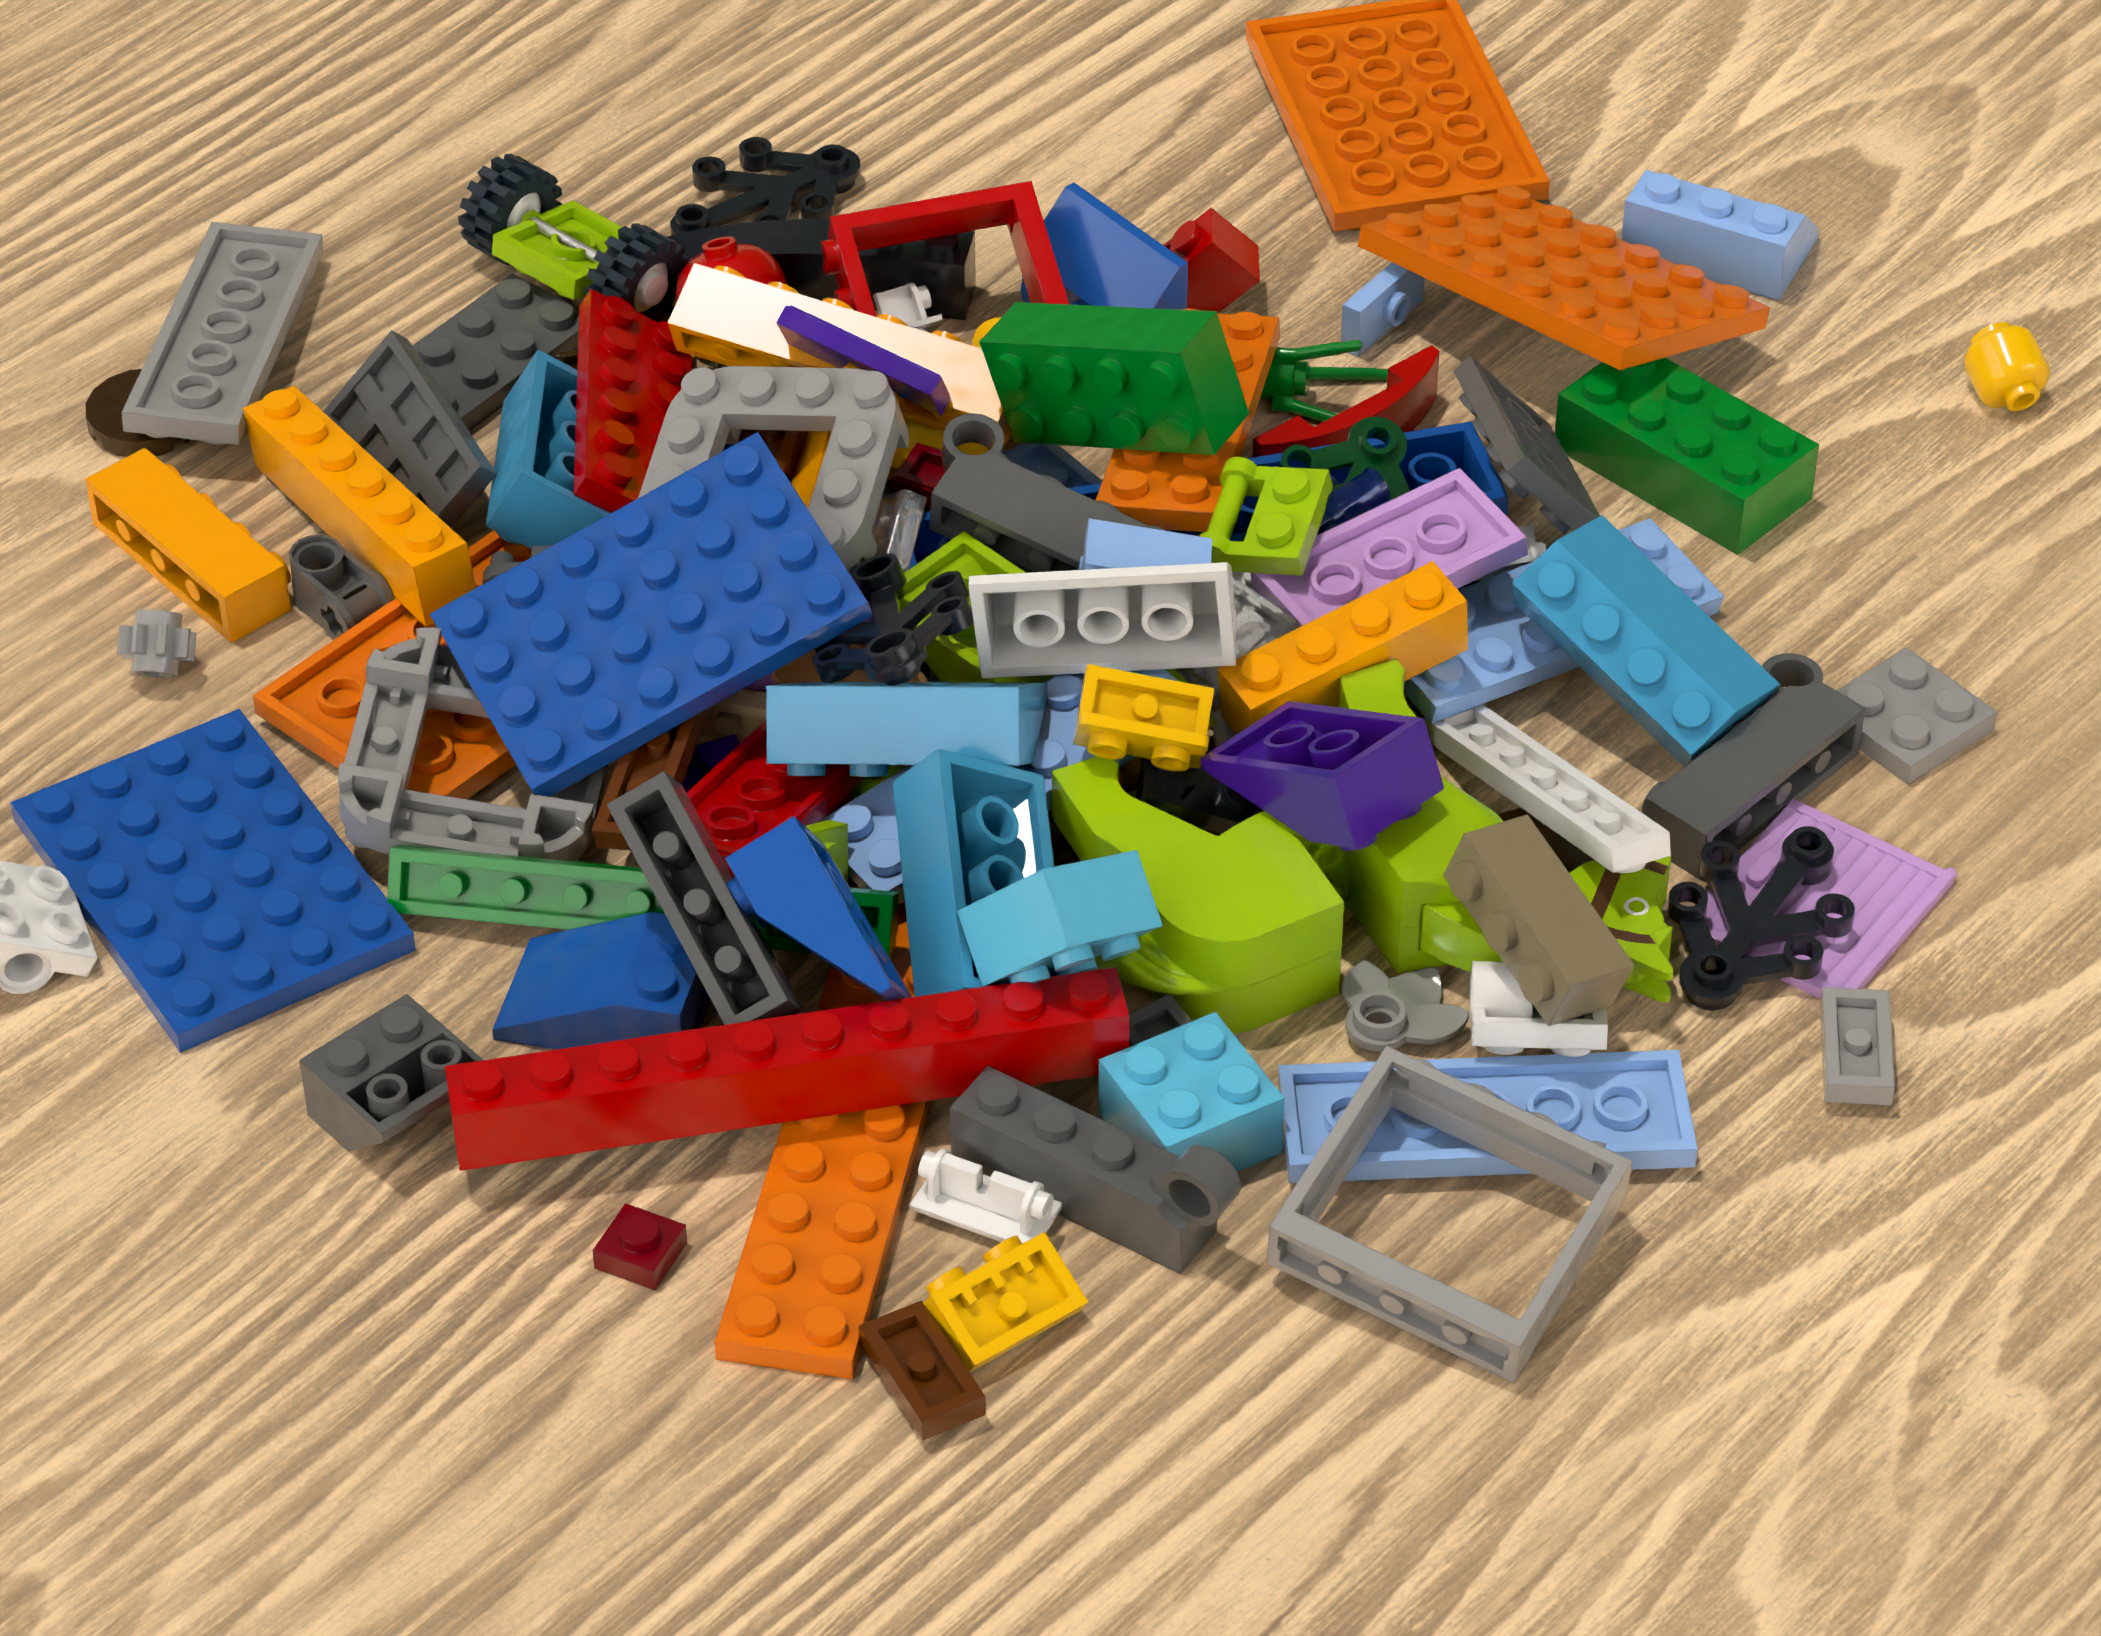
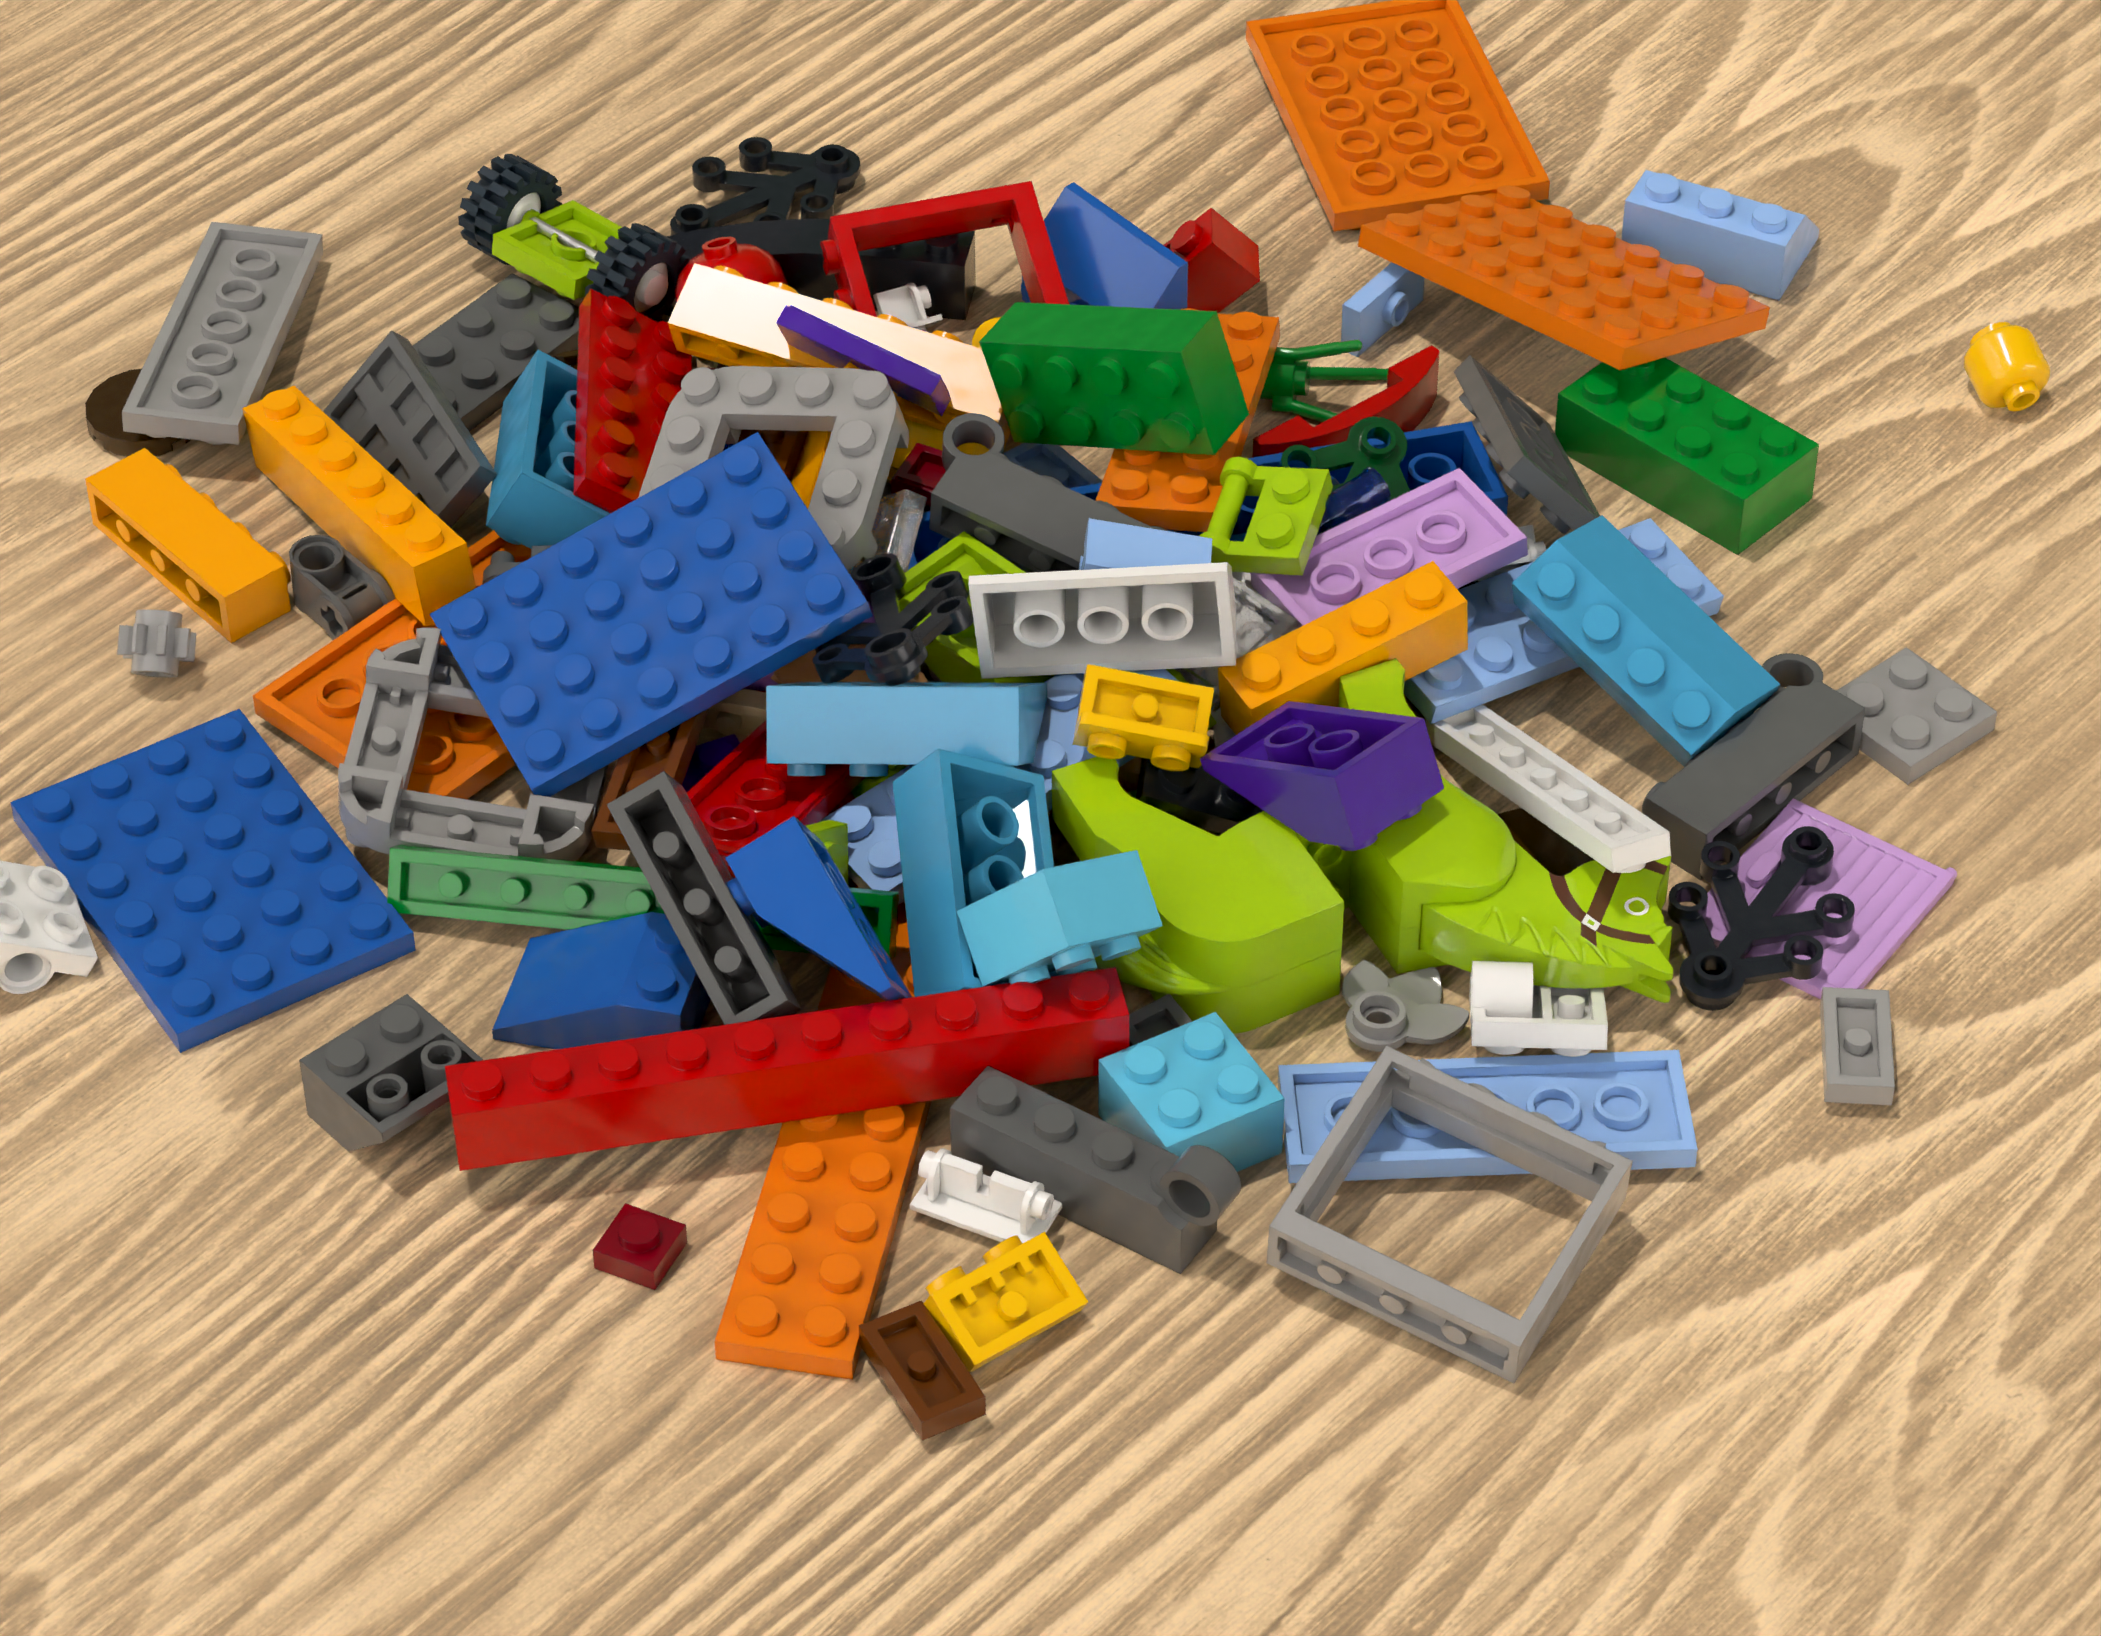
(1538, 920): dark tan brick -> none

